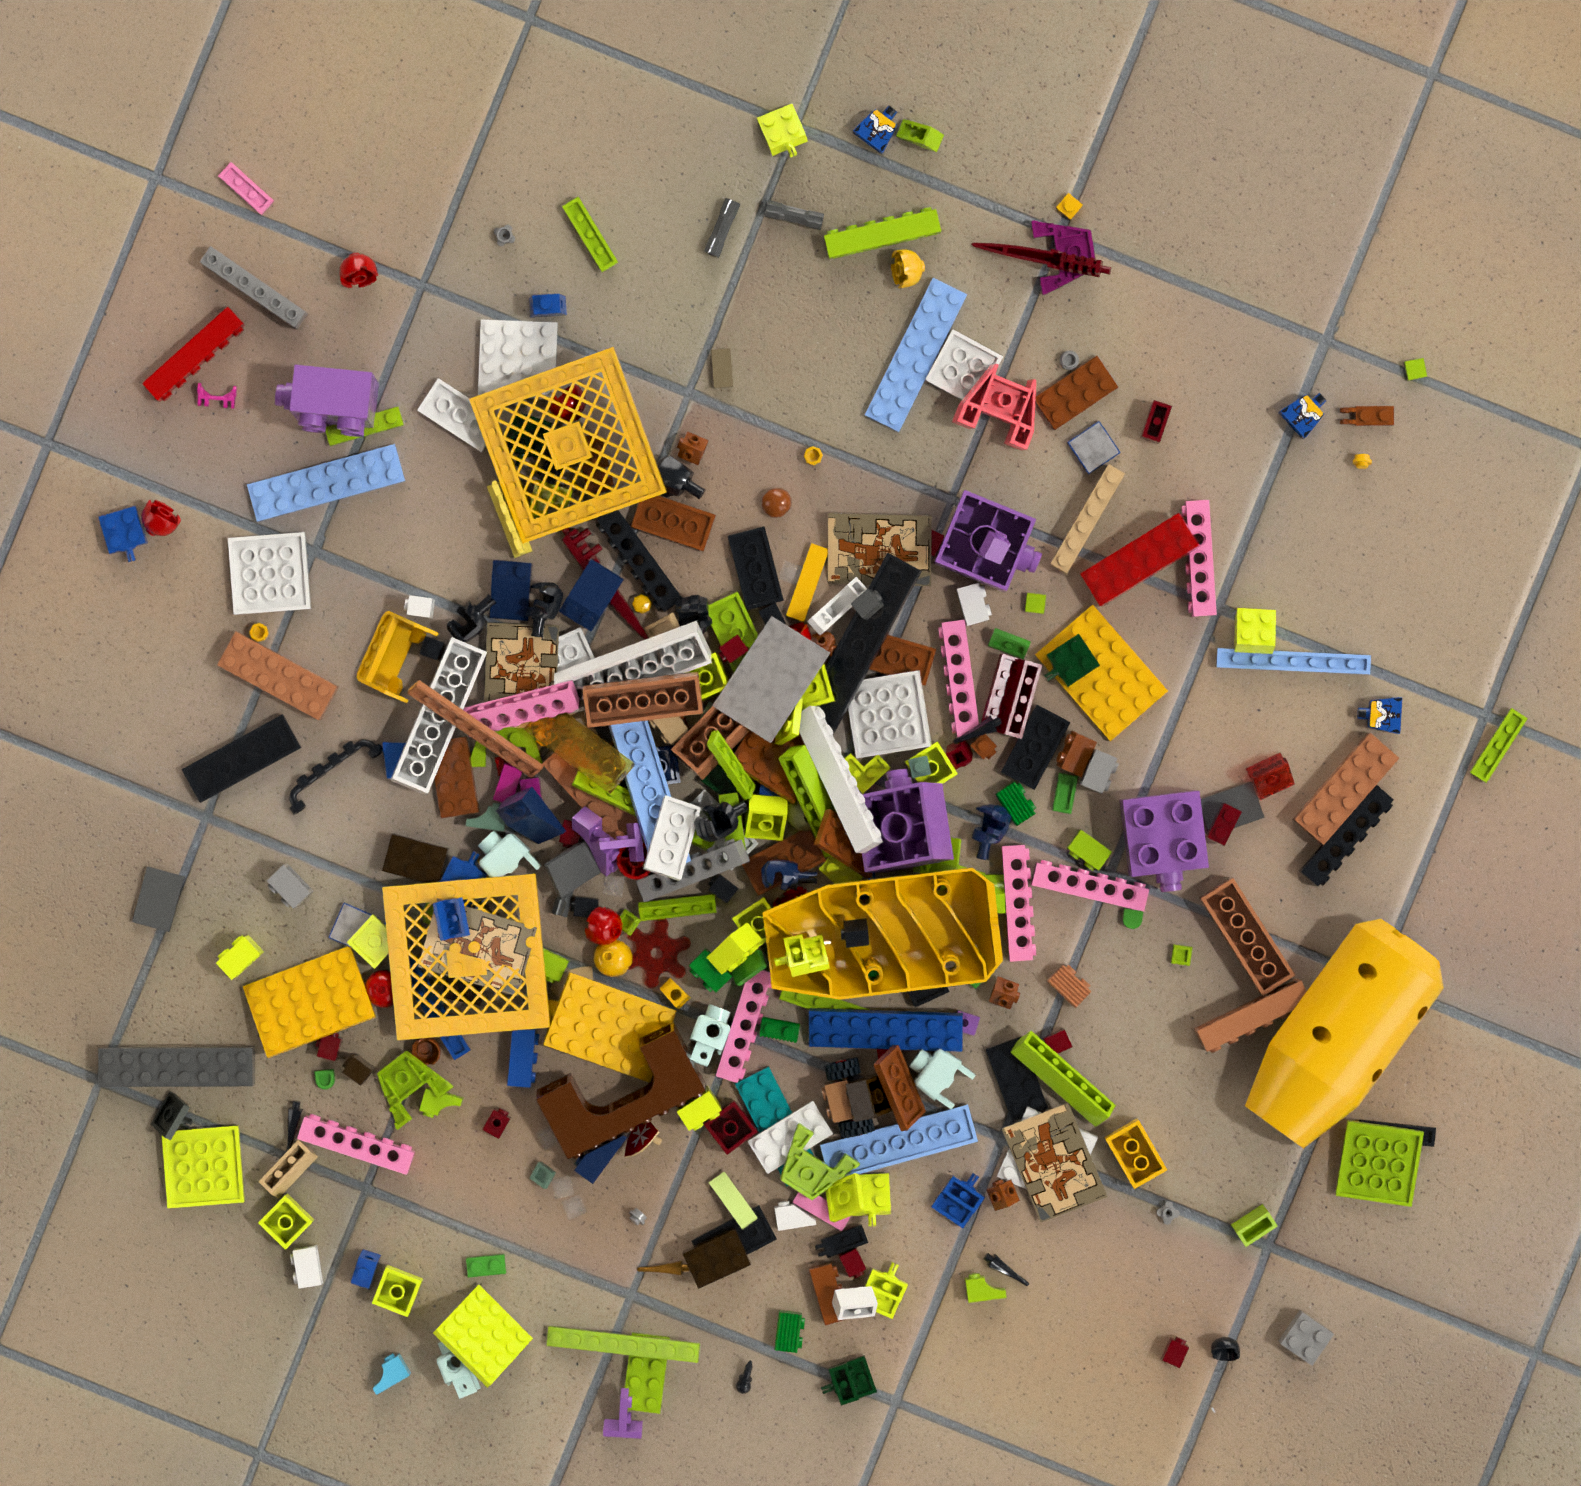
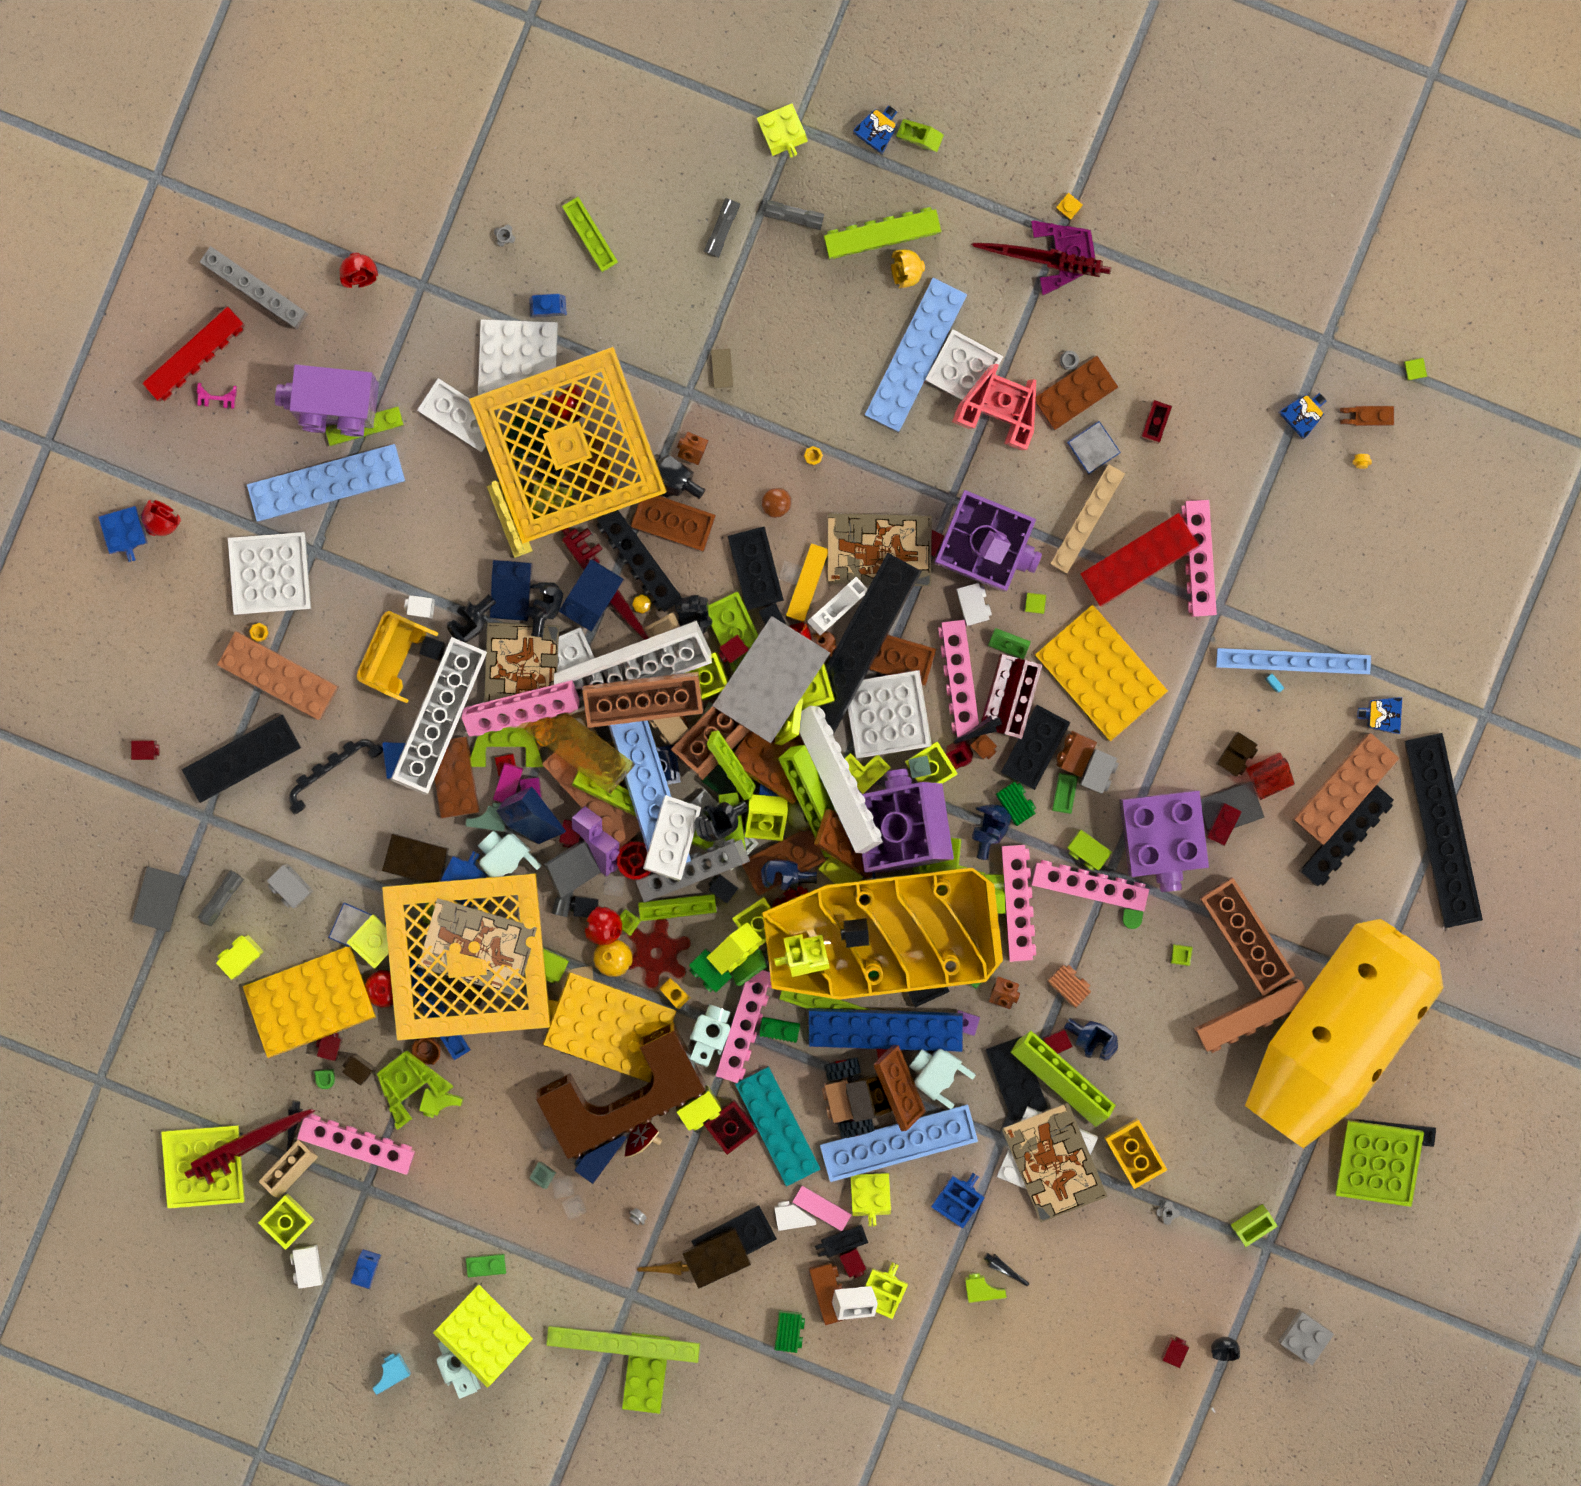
(144, 750): none -> dark red brick
(171, 1116): pearl dark grey tile -> none
(176, 1066): dark grey brick -> none
(220, 898): none -> dark grey axle
(240, 1146): none -> dark red piece
(246, 188): bright pink tile -> none
(397, 1290): neon yellow brick -> none
(451, 918): blue bracket -> none
(475, 729): nougat tile -> none
(497, 1122): dark red brick -> none
(522, 1058): blue brick -> none
(624, 1426): medium lavender bracket -> none
(632, 840): medium lavender bracket -> none
(733, 1200): yellowish green tile -> none
(744, 1383): black bar -> none
(774, 1143): white plate -> none
(809, 1173): lime wing -> none
(845, 1198): neon yellow plate -> none
(850, 1380): dark green plate -> none
(868, 603): dark grey brick -> none
(1002, 1194): dark orange brick -> none
(1071, 661): dark green plate -> none
(1093, 1035): none -> dark blue piece
(1237, 754): none -> dark brown piece
(1255, 631): neon yellow brick -> none
(1274, 683): none -> medium azure tile
(1443, 830): none -> black plate
(1498, 745): lime plate -> none

